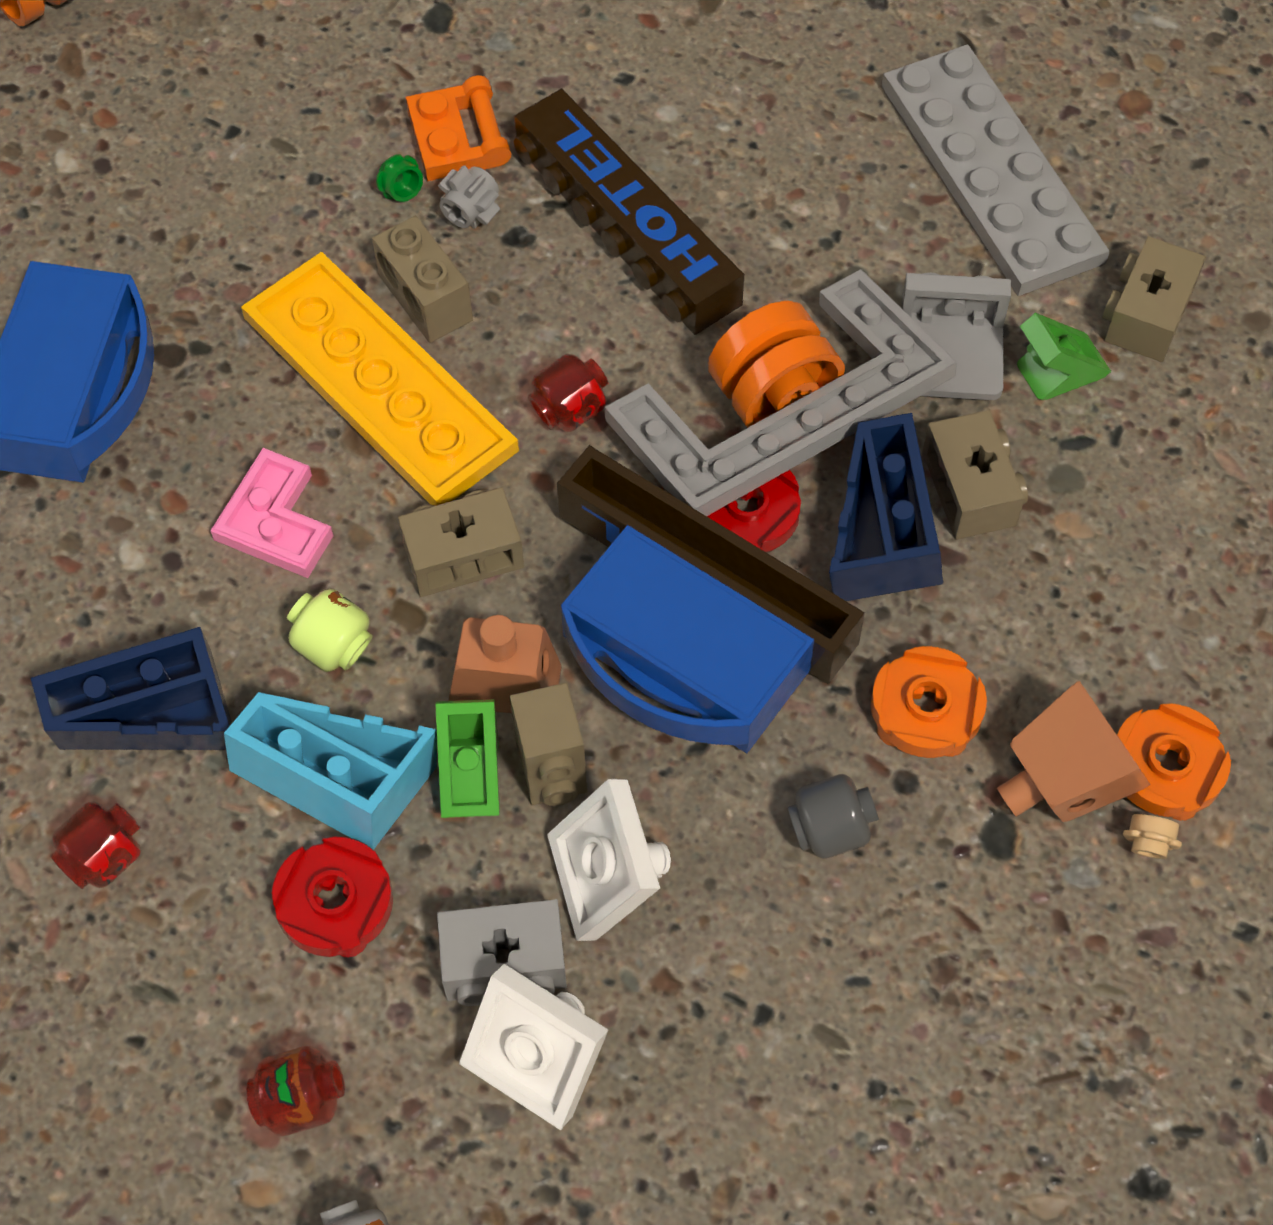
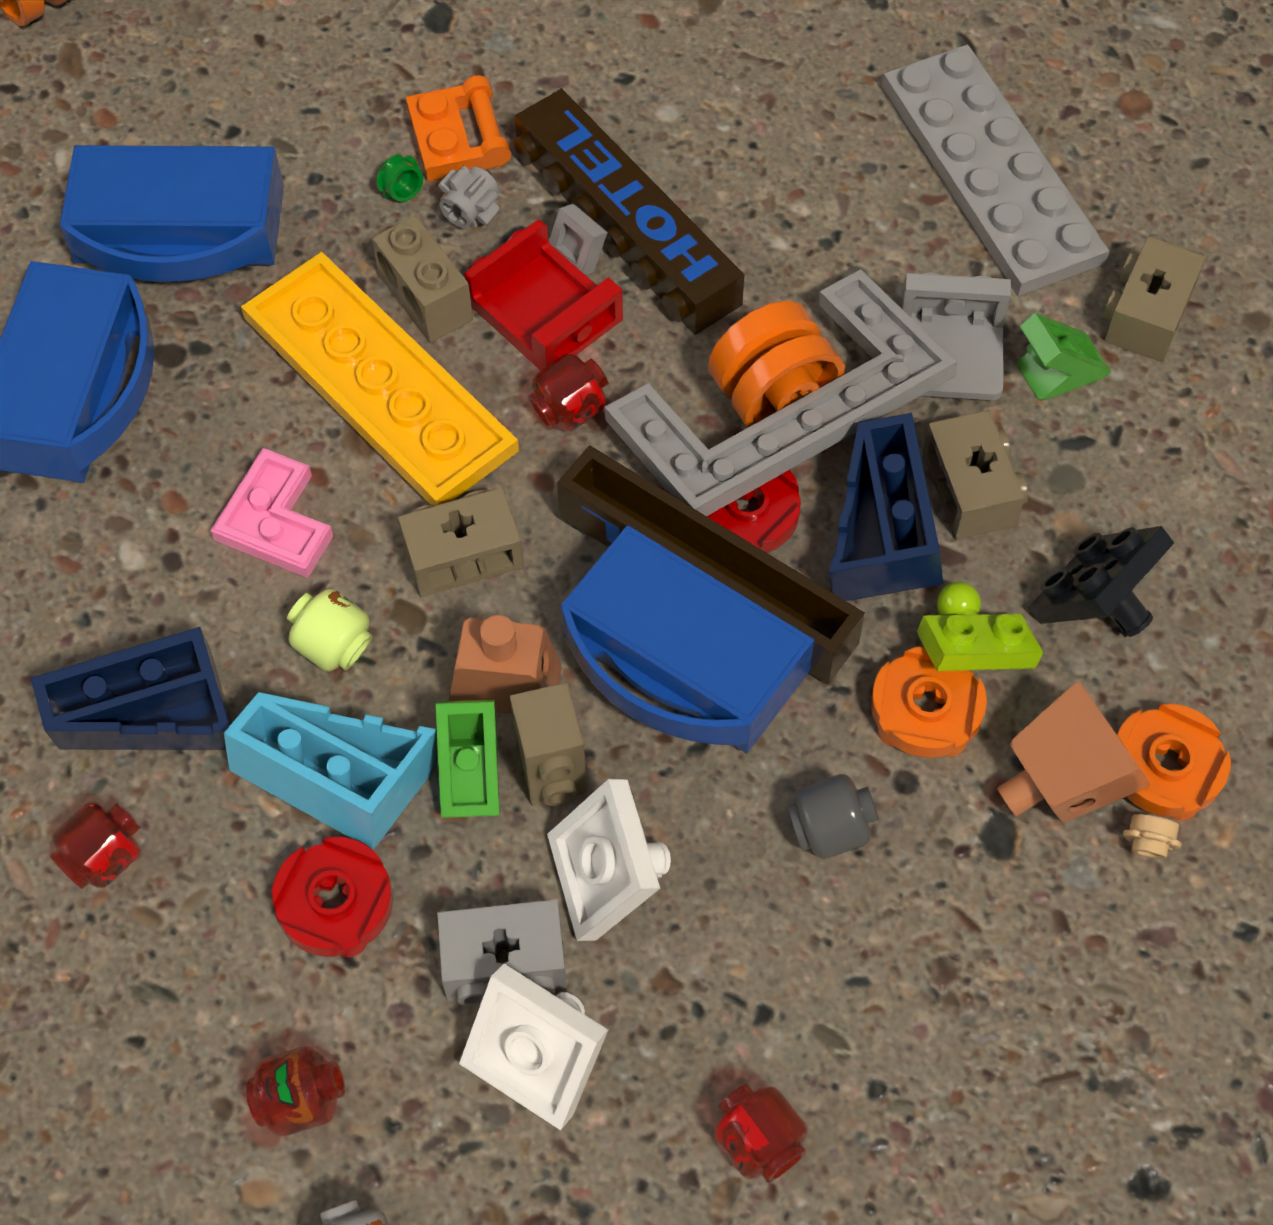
(172, 209): none -> blue piece
(541, 298): none -> red panel
(578, 238): none -> light grey plate
(760, 1132): none -> clear red head
(968, 641): none -> lime plate
(1102, 580): none -> black plate

